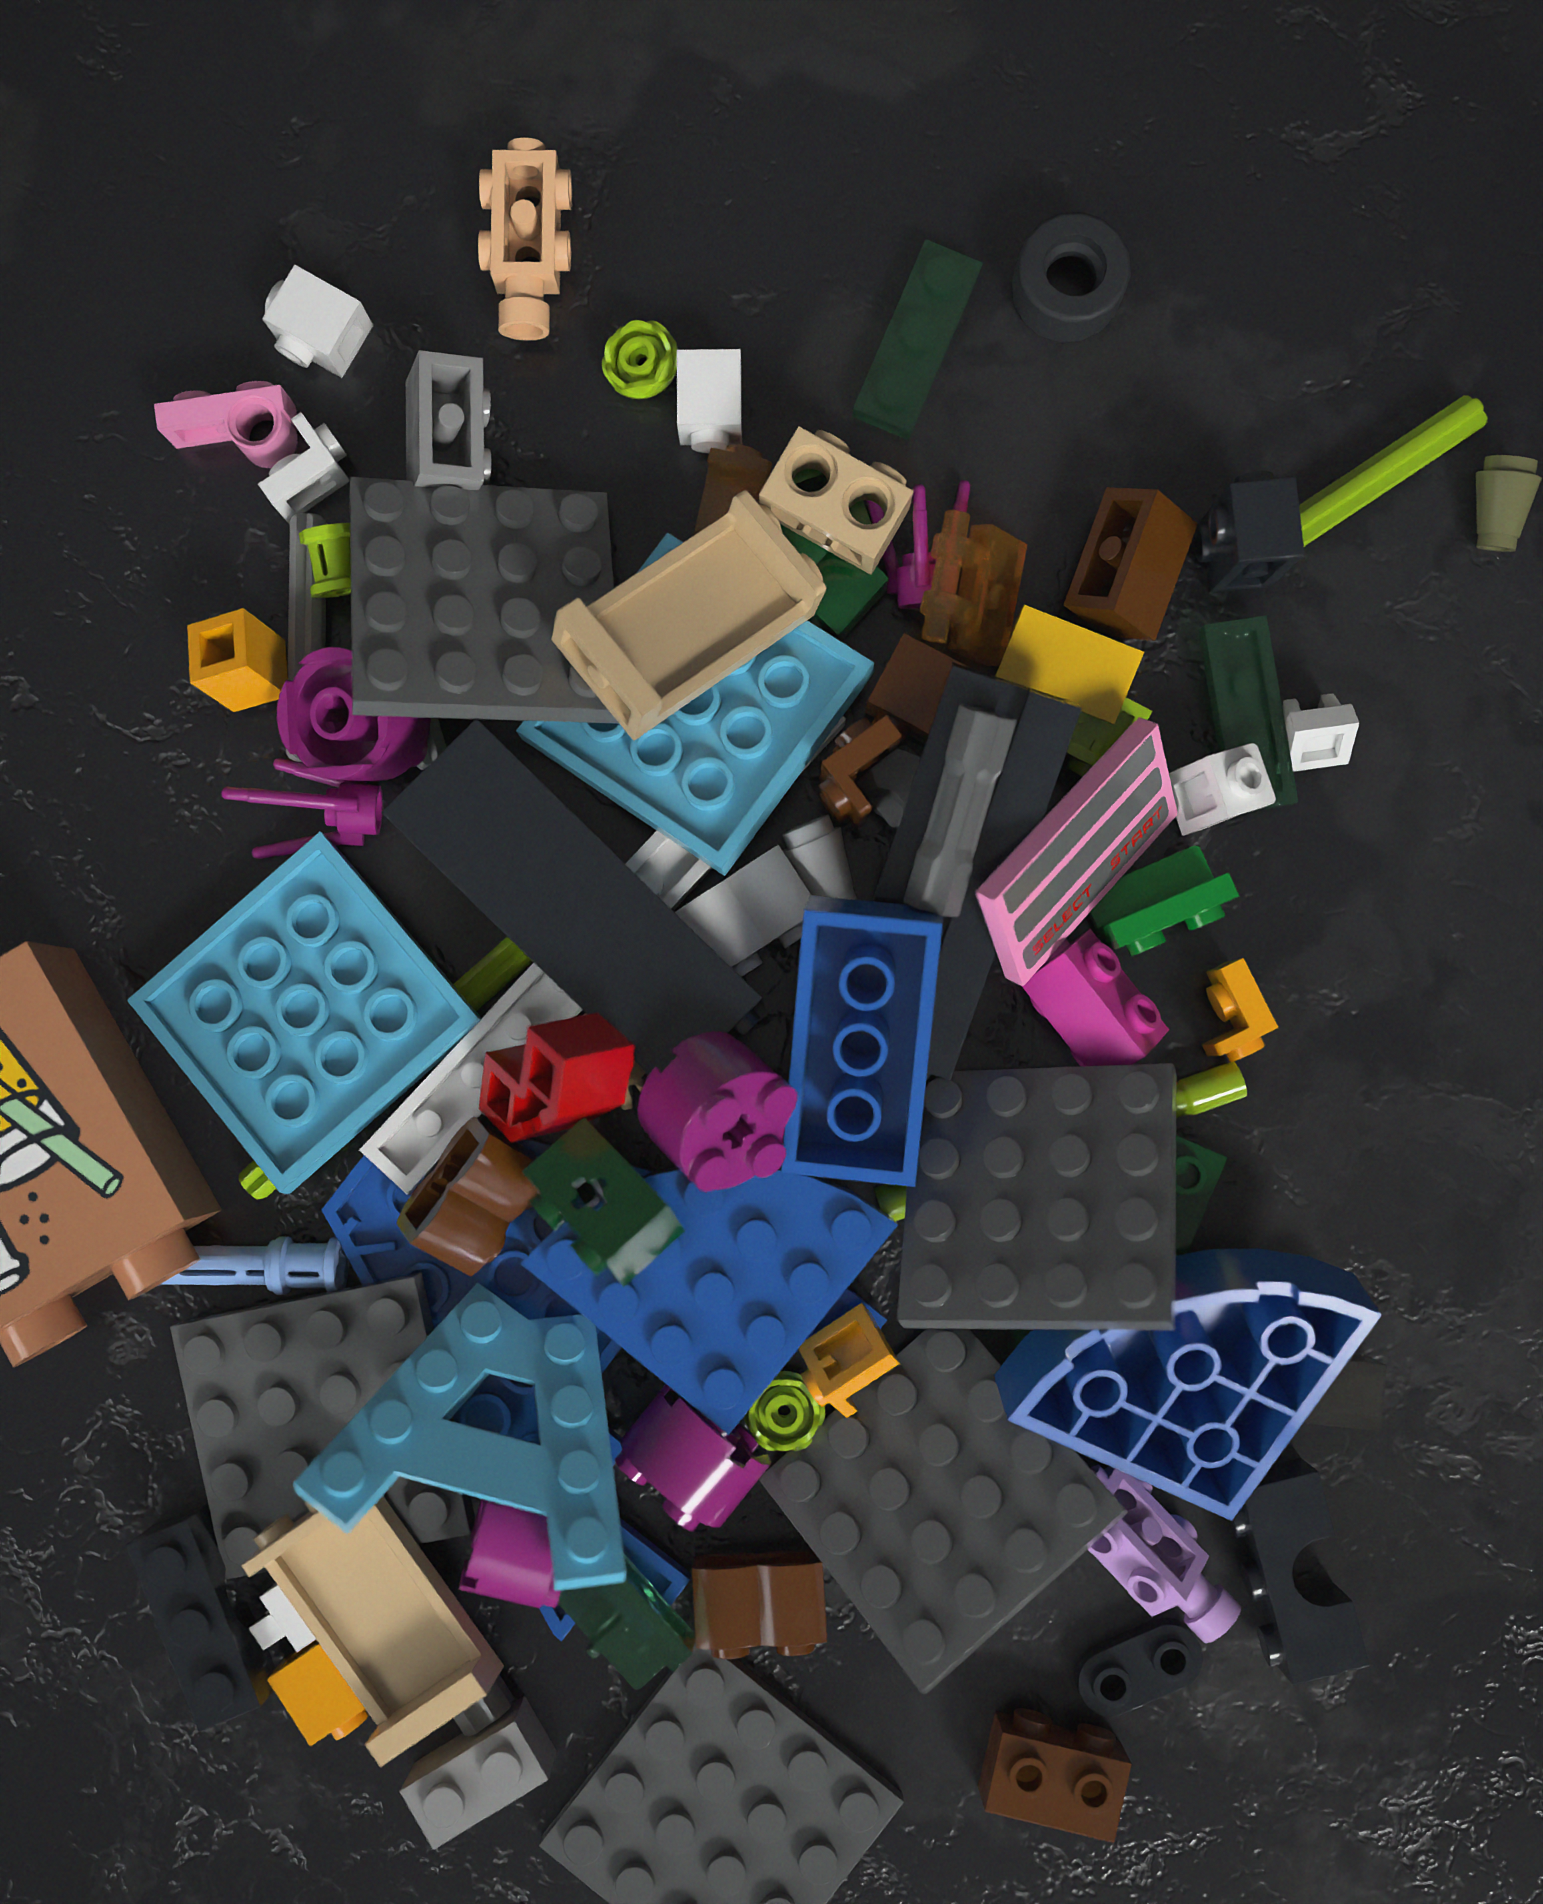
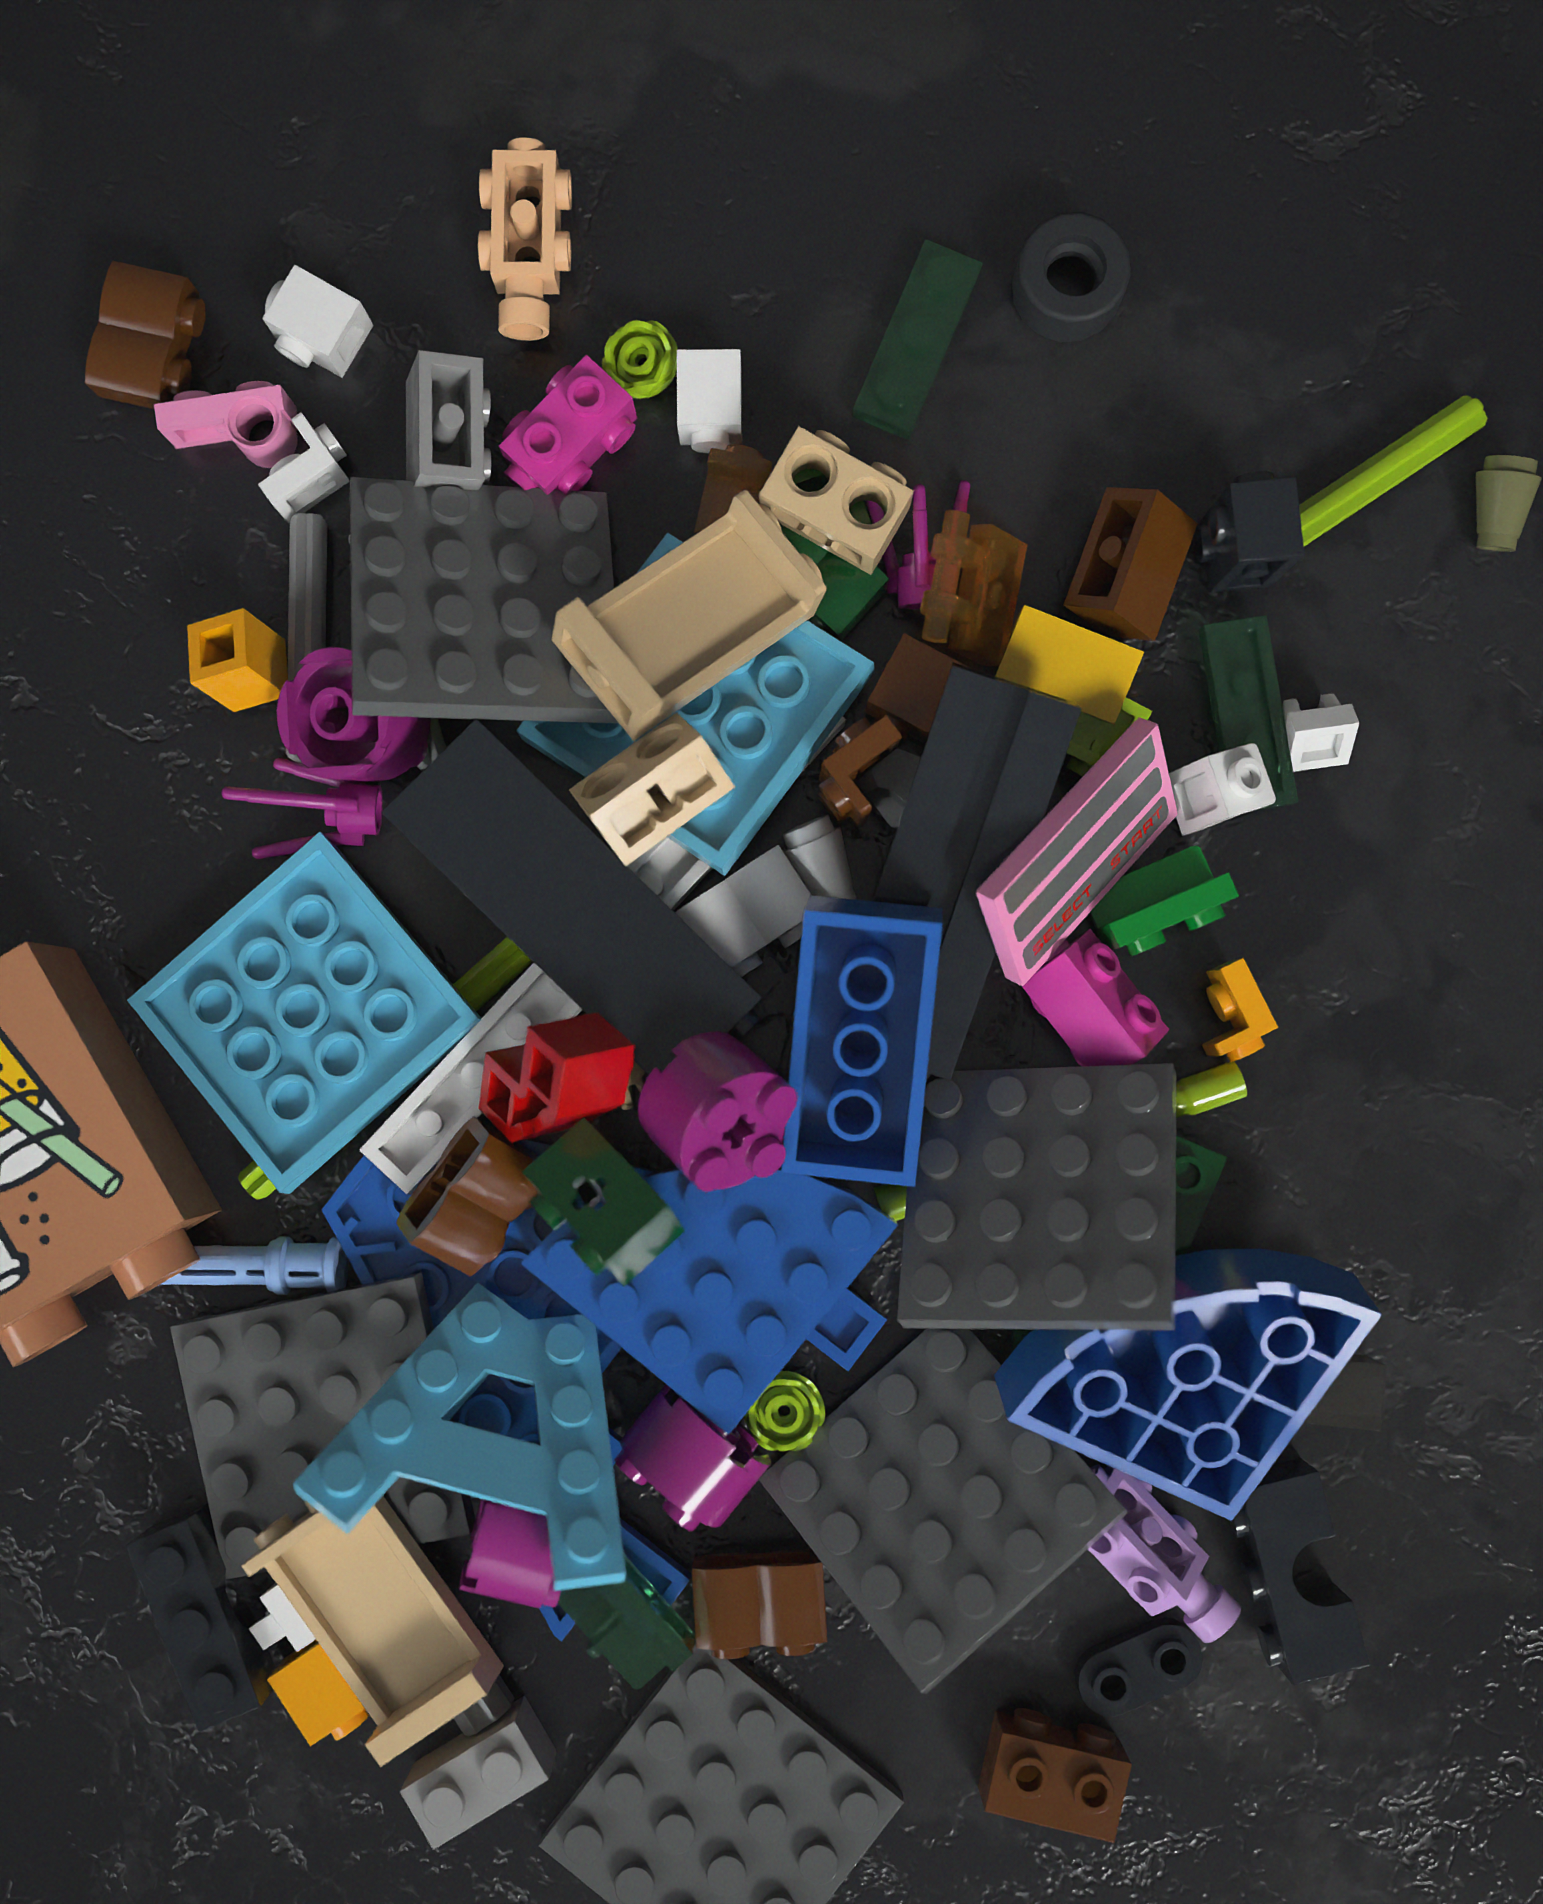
(143, 336): none -> reddish brown brick
(329, 559): lime bush -> none
(568, 430): none -> dark pink brick
(652, 788): none -> tan brick
(845, 1359): light orange bracket -> none
(958, 813): dark grey axle -> none

